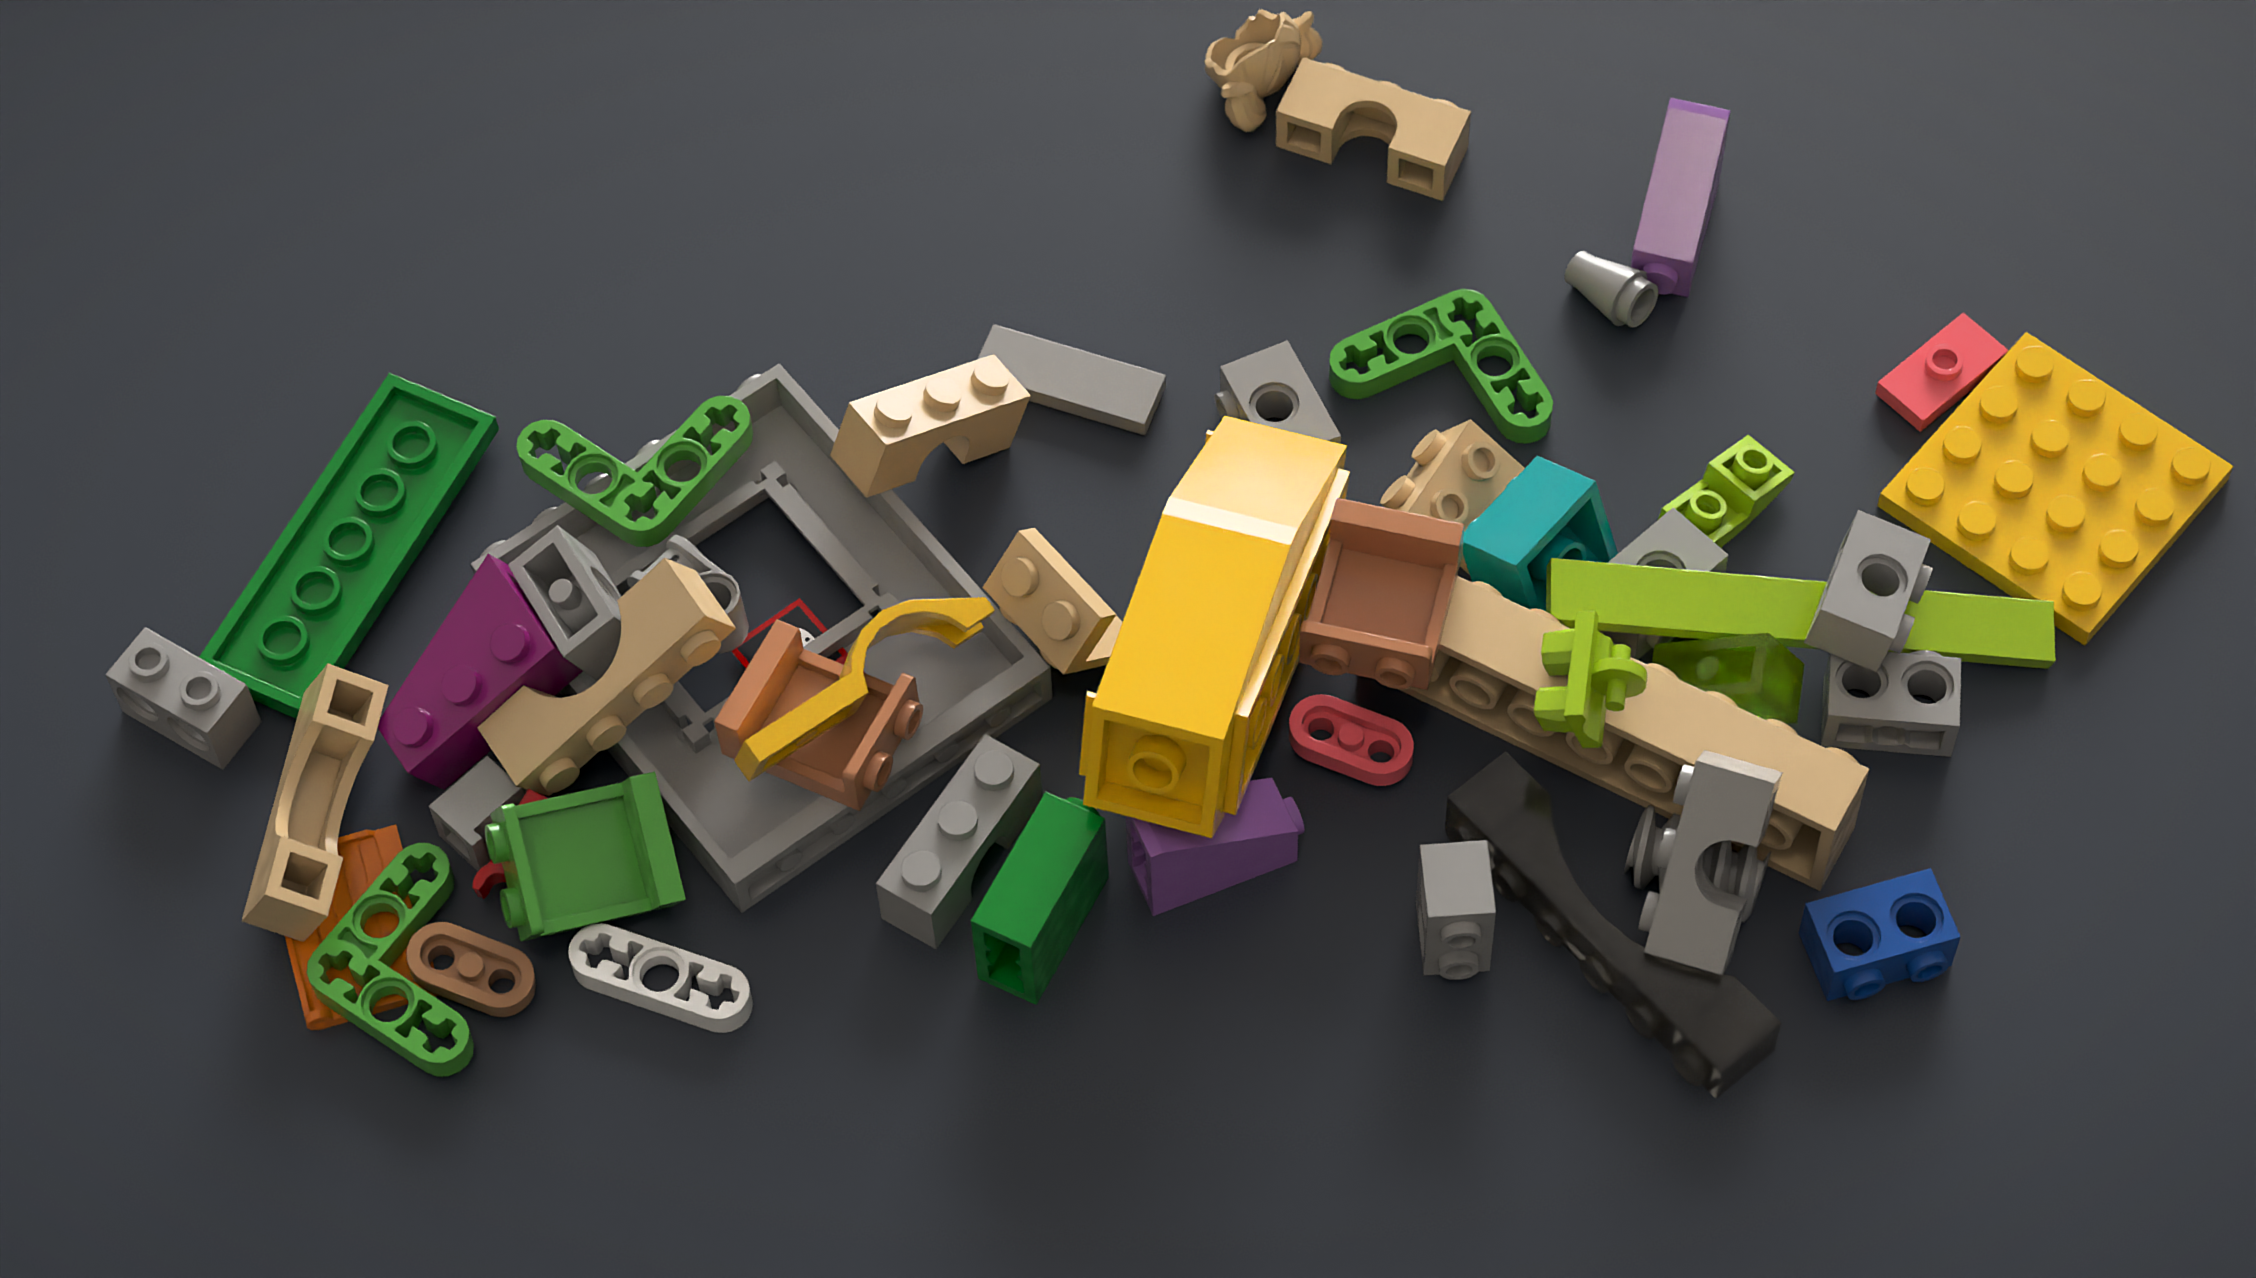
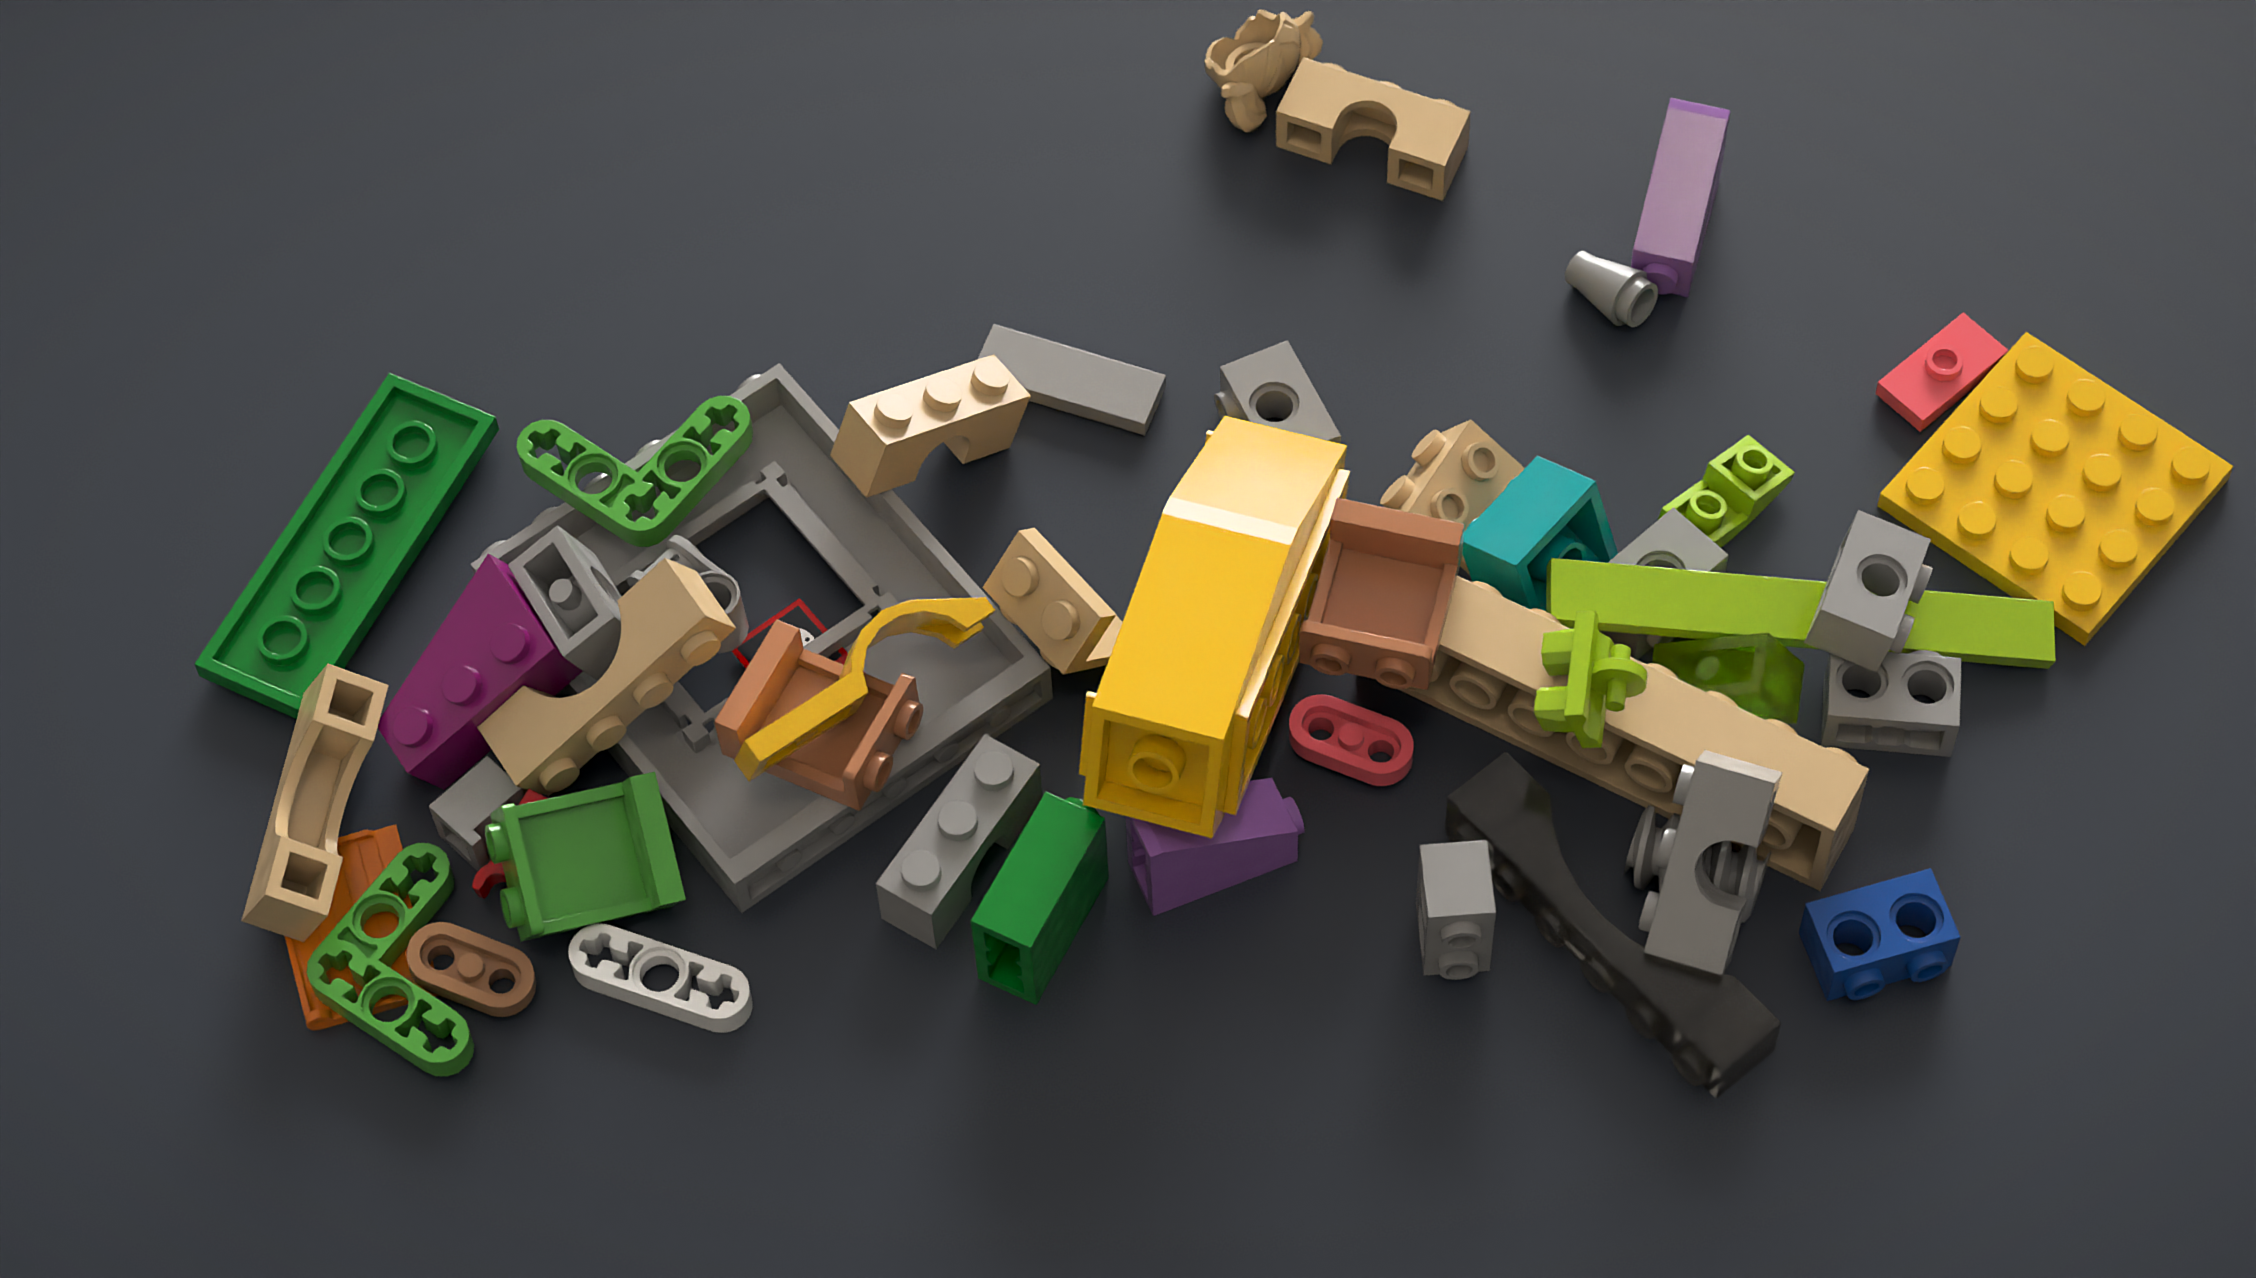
(183, 698): light grey brick -> none
(1448, 342): bright green beam -> none

